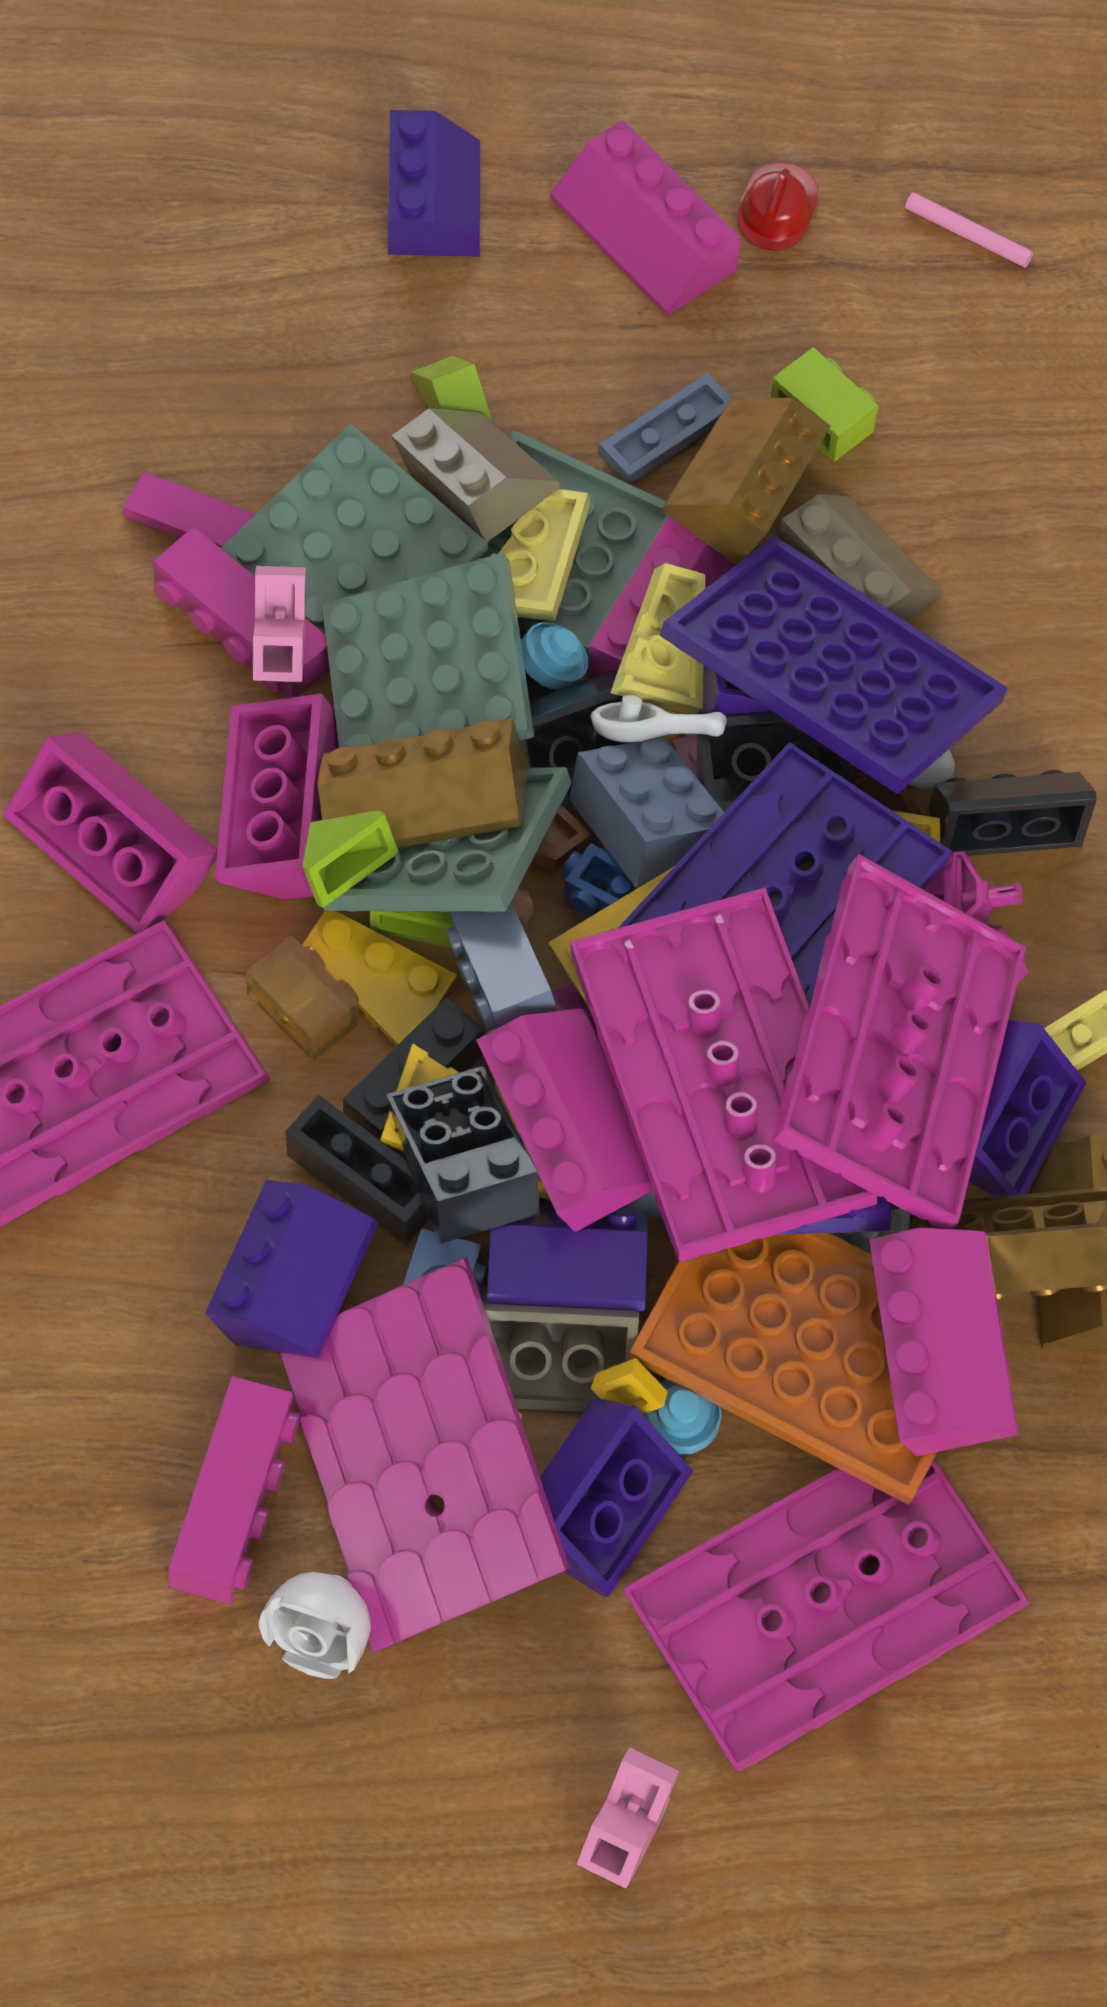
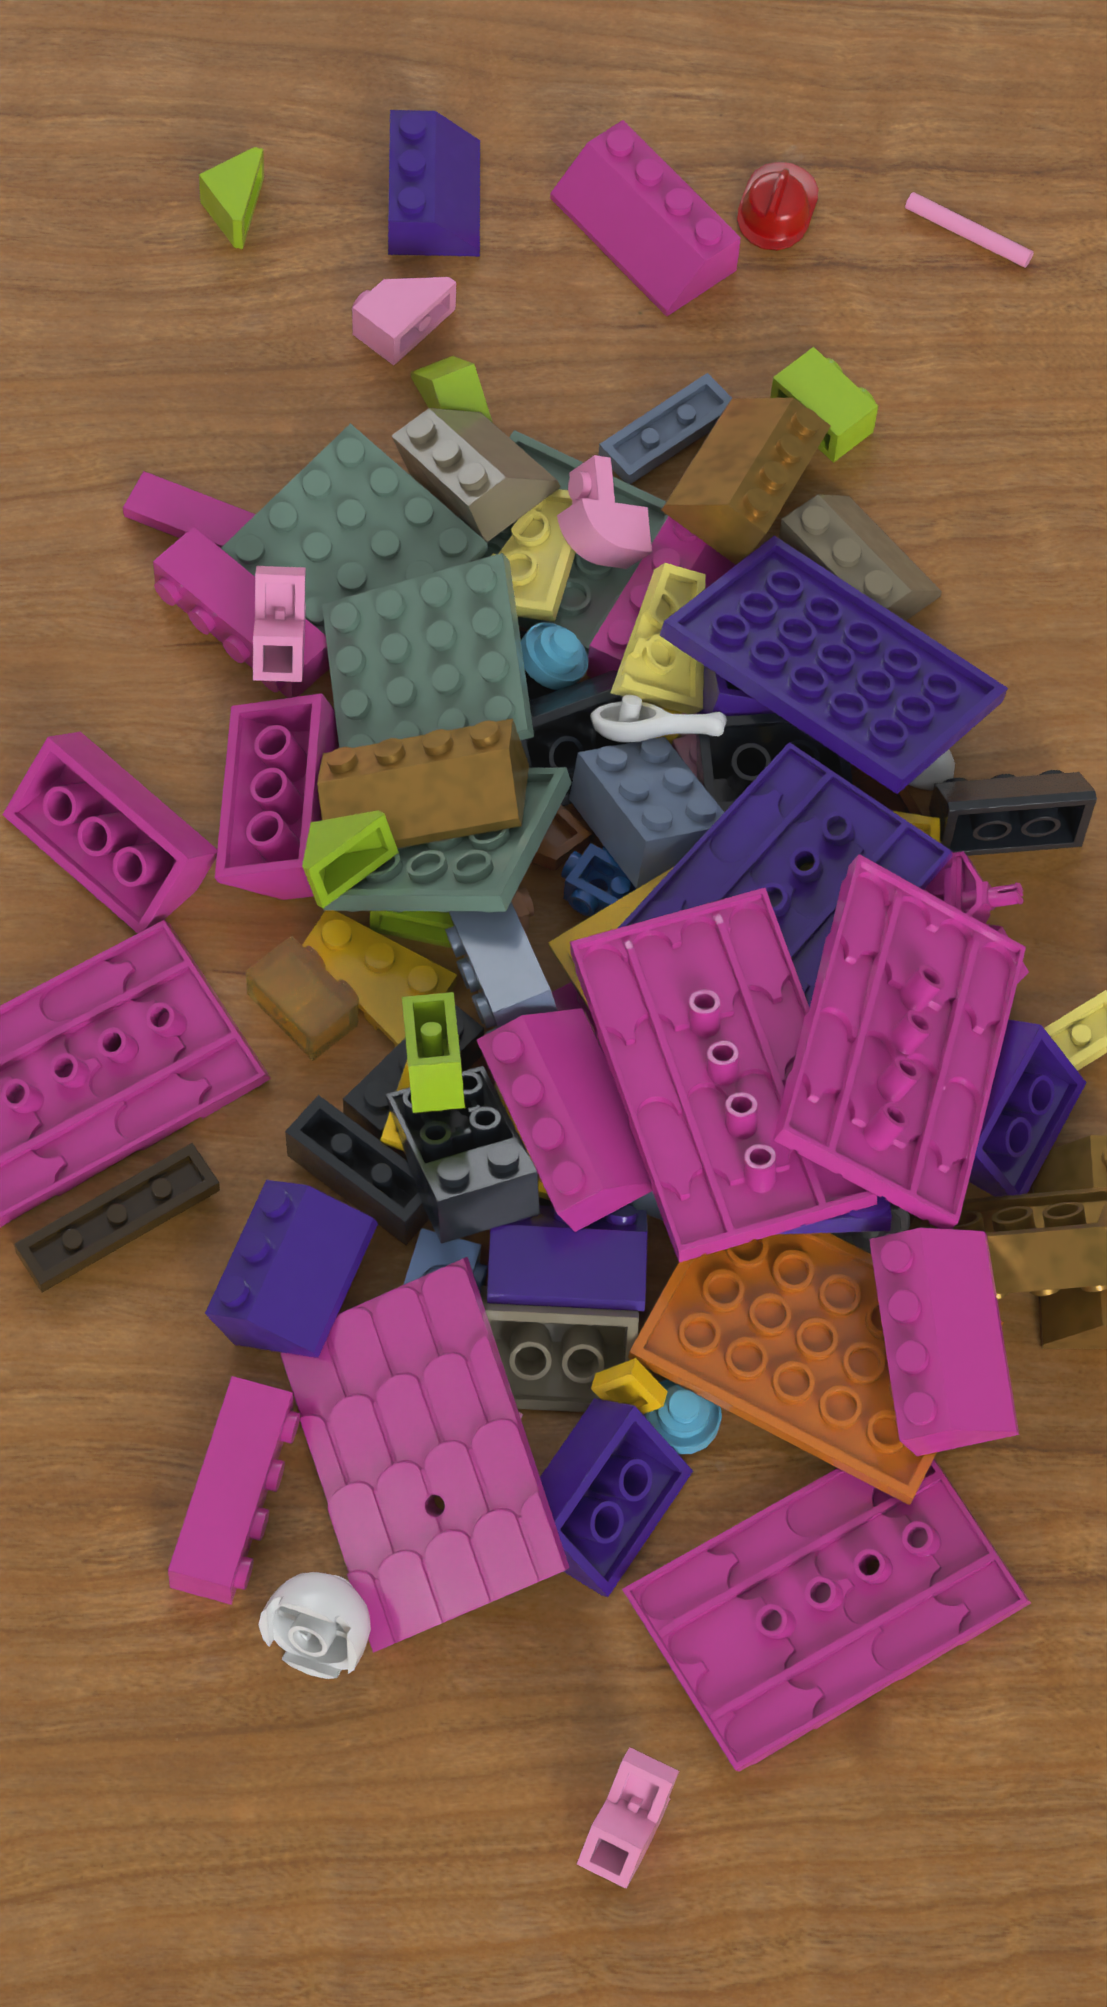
(117, 1217): none -> dark brown plate
(231, 193): none -> lime slope
(401, 313): none -> bright pink slope
(433, 1052): none -> lime brick
(599, 527): none -> bright pink brick

